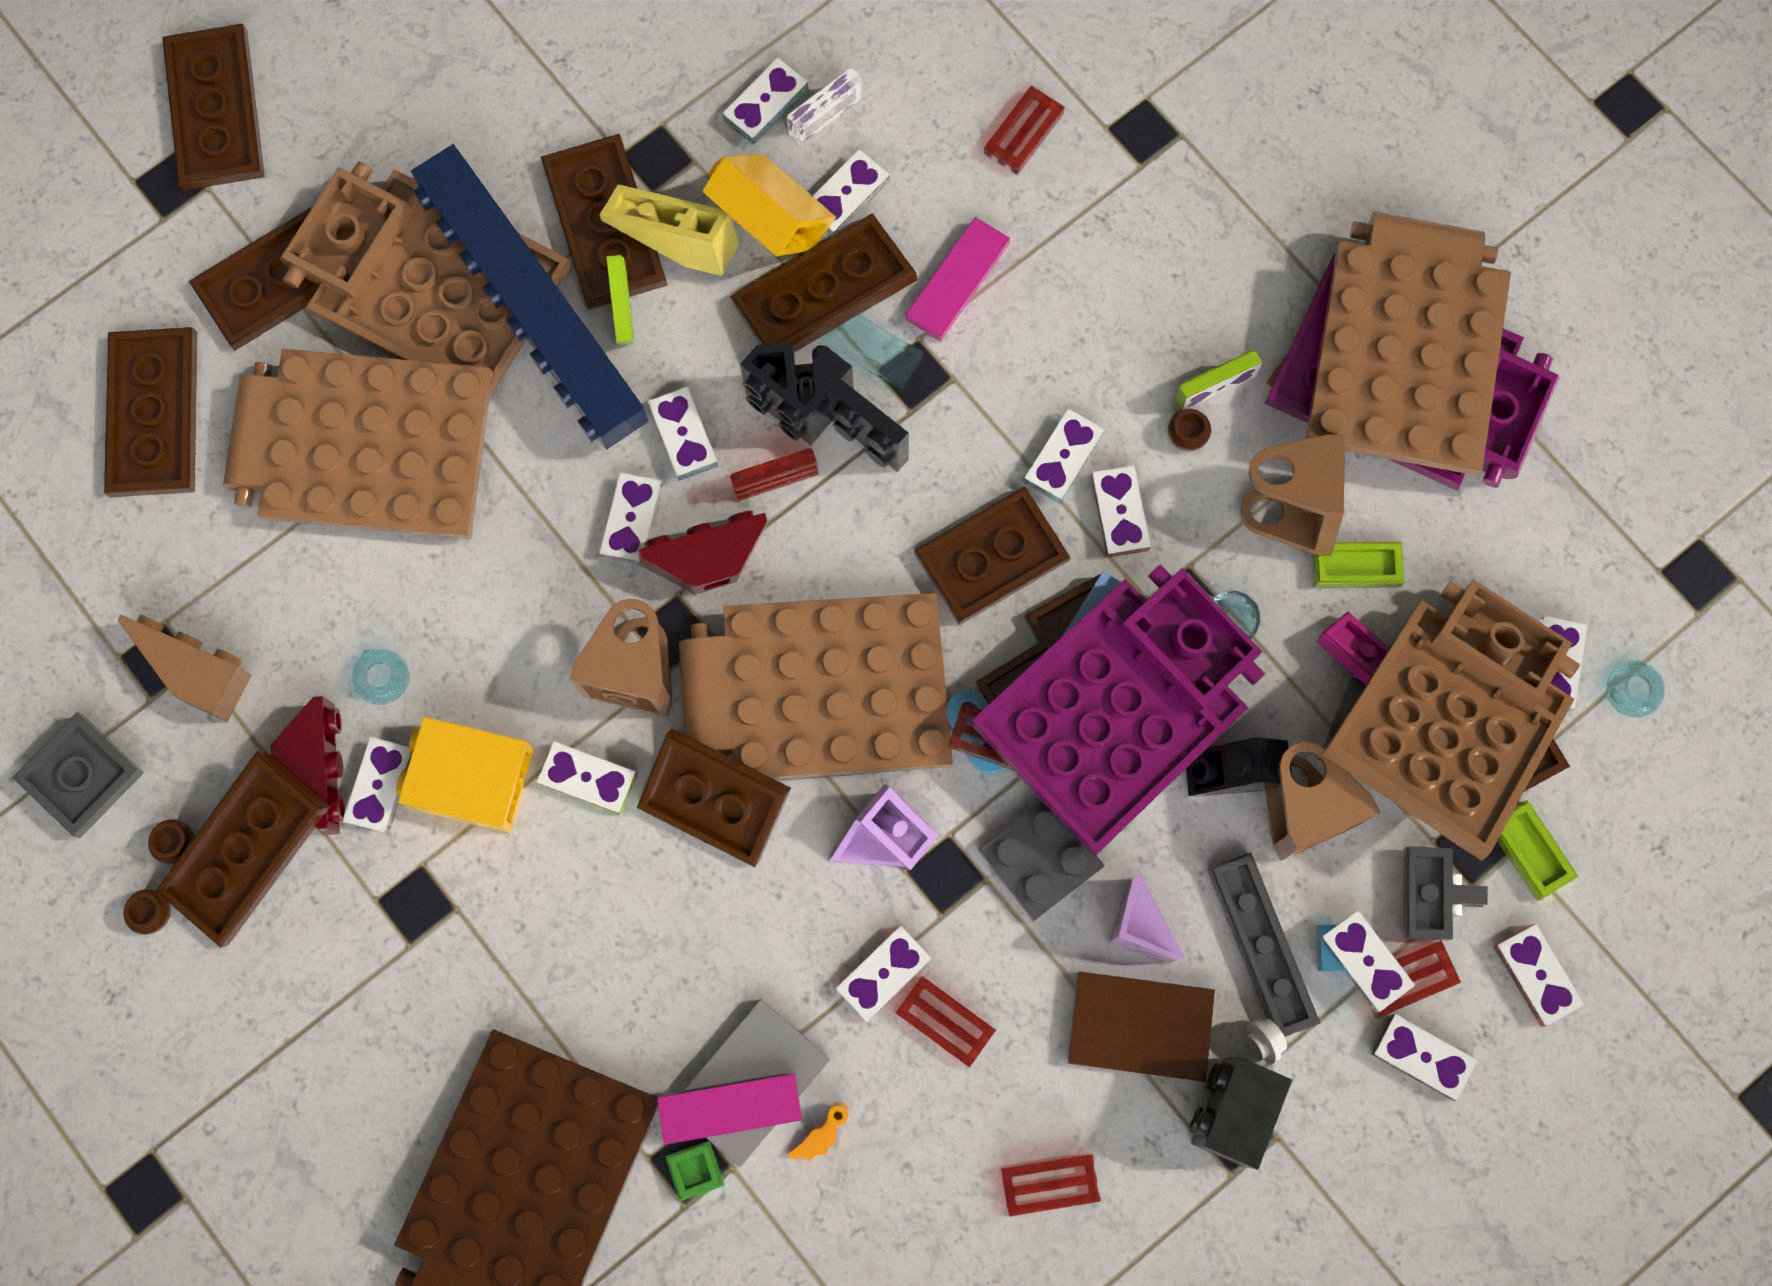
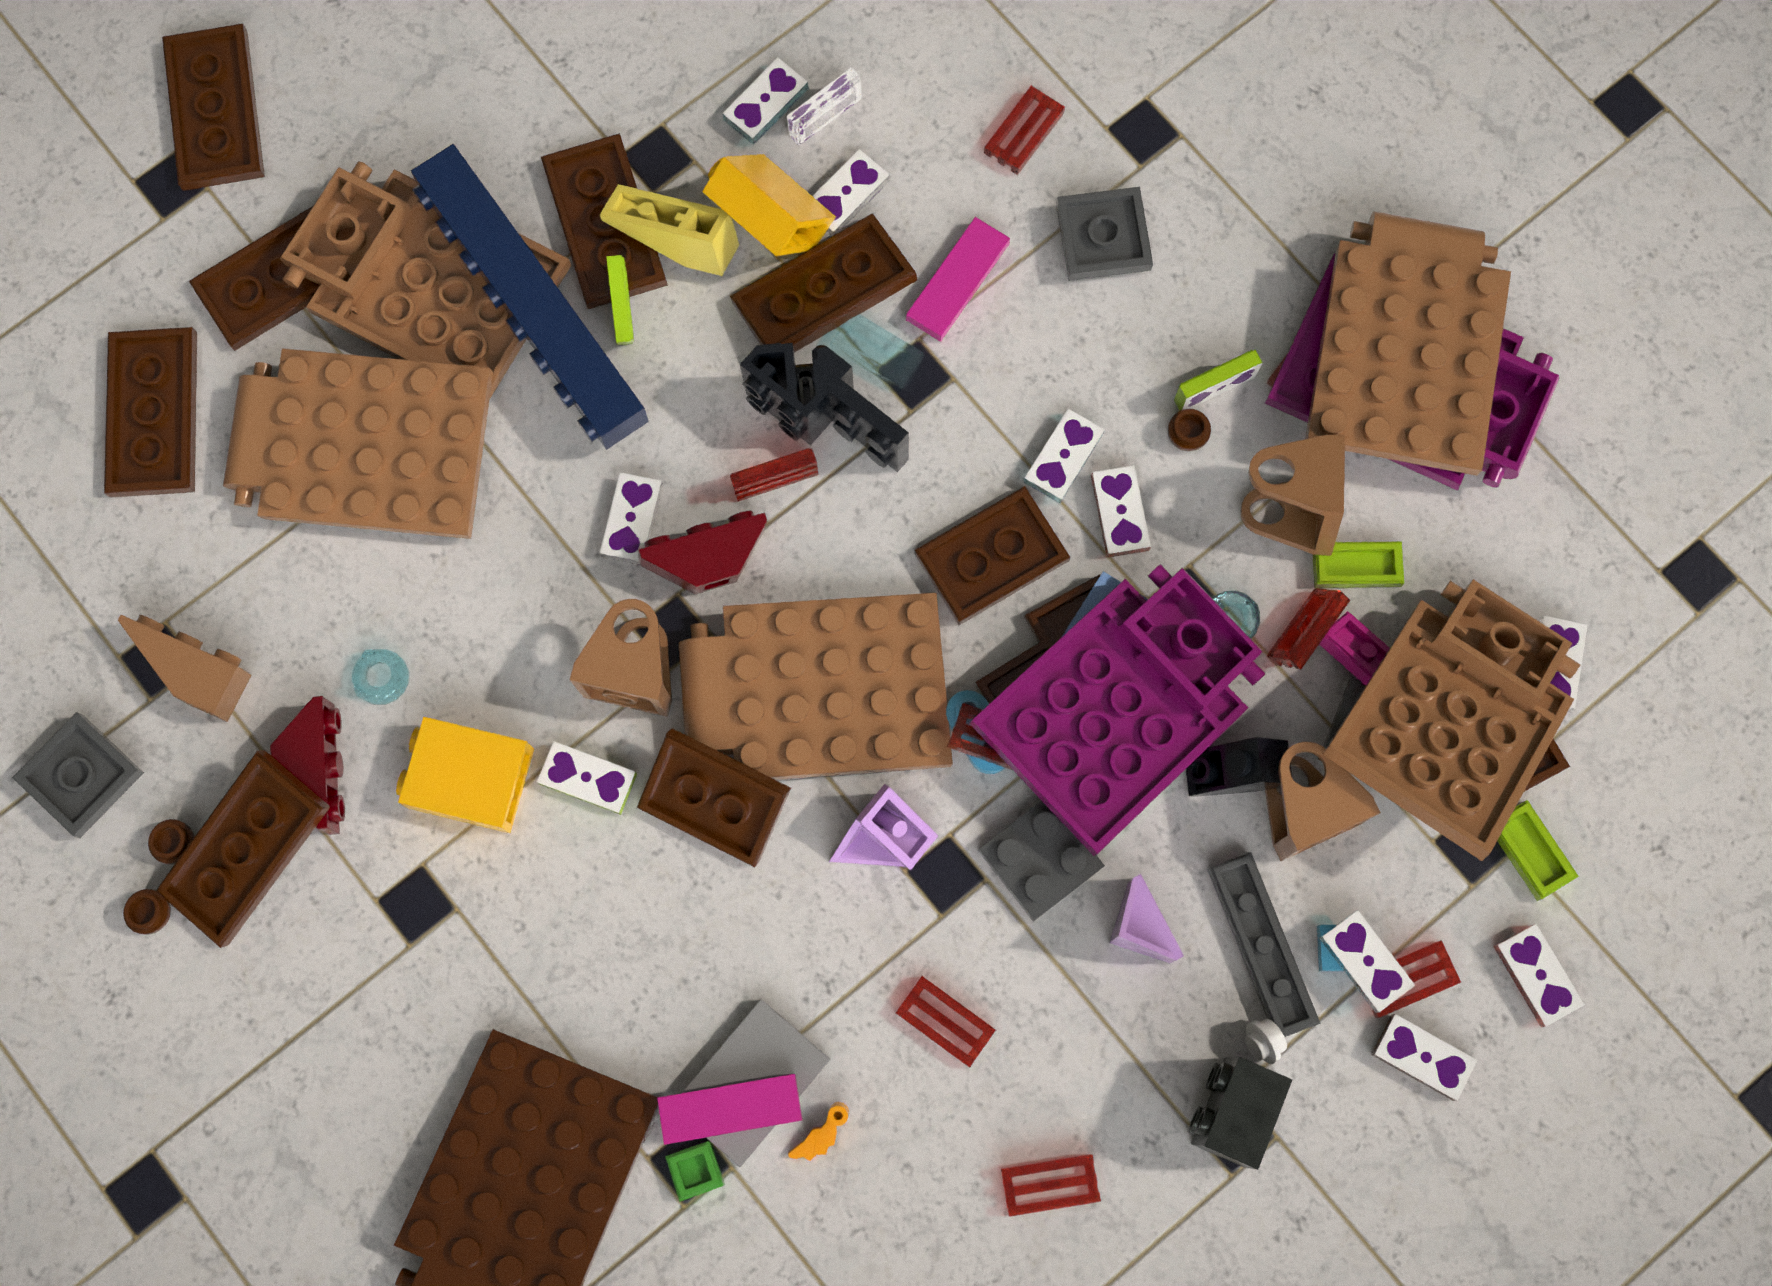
(374, 791): white tile -> none
(683, 433): white tile -> none
(883, 973): white tile -> none
(1104, 233): none -> dark grey plate
(1141, 1026): reddish brown tile -> none
(1308, 628): none -> clear red tile
(1434, 894): dark grey hinge -> none
(1622, 699): clear light blue piece -> none

